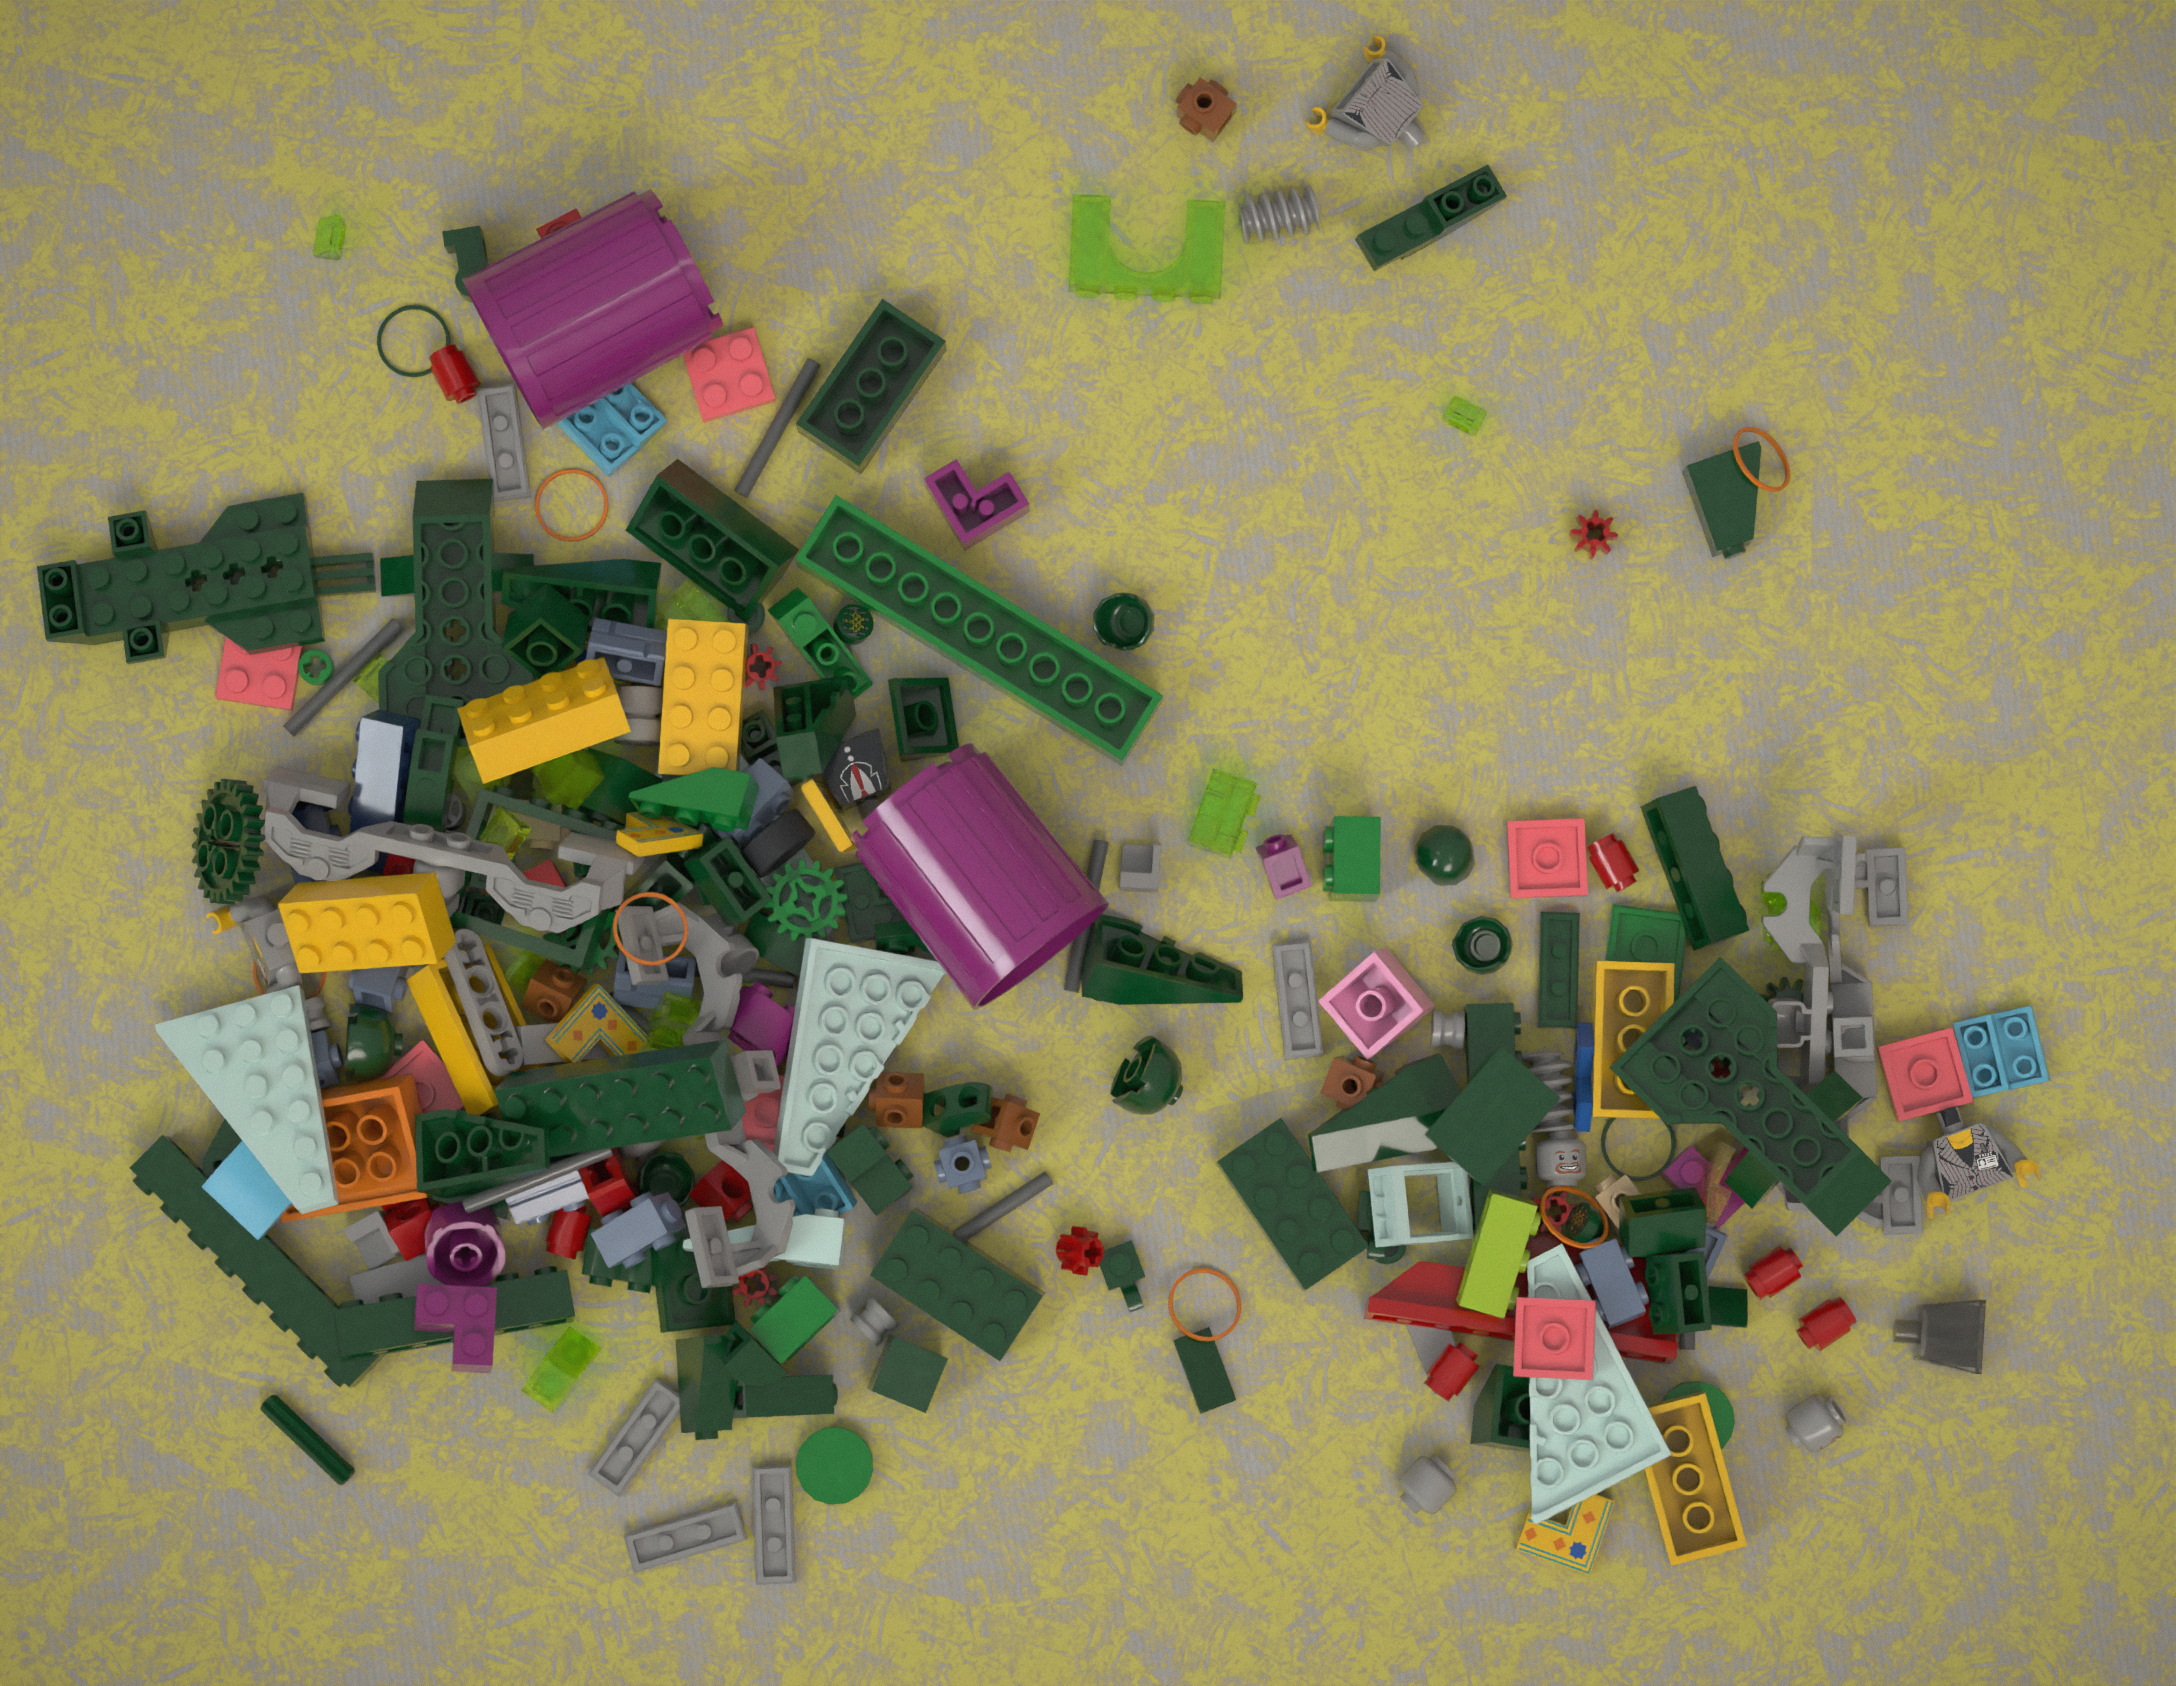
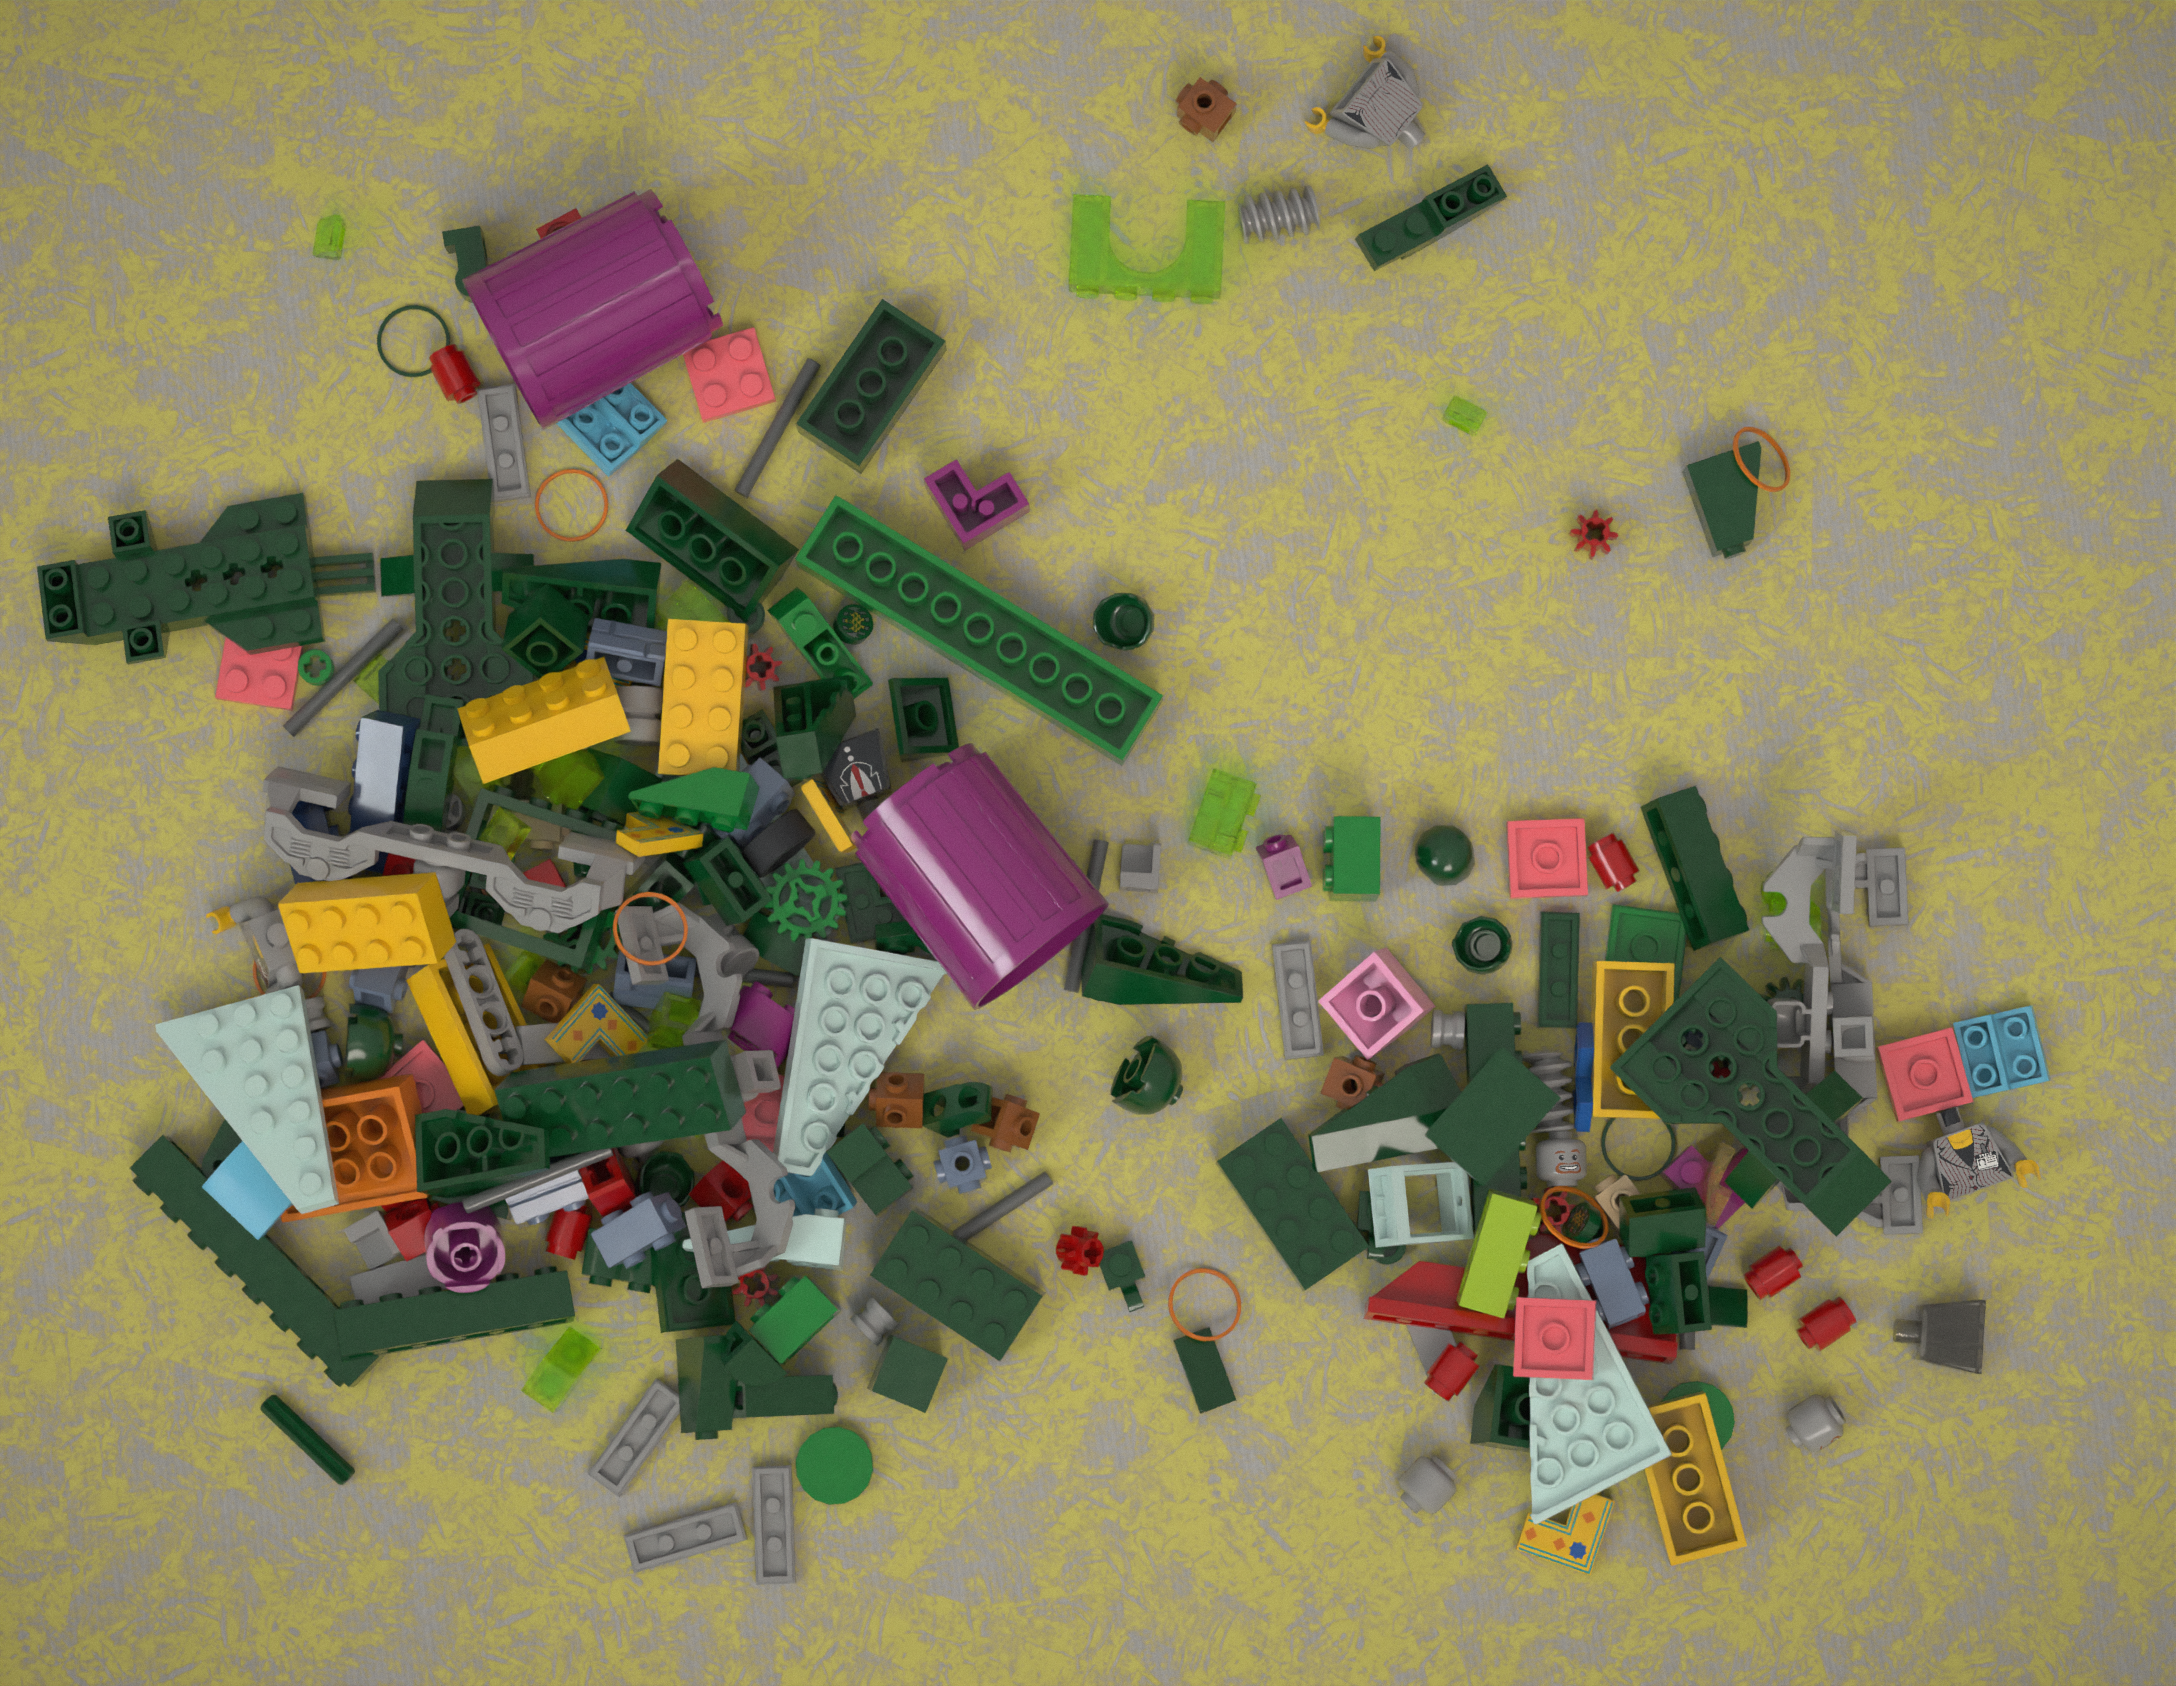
(231, 816): dark green gear -> none
(466, 1313): magenta brick -> none

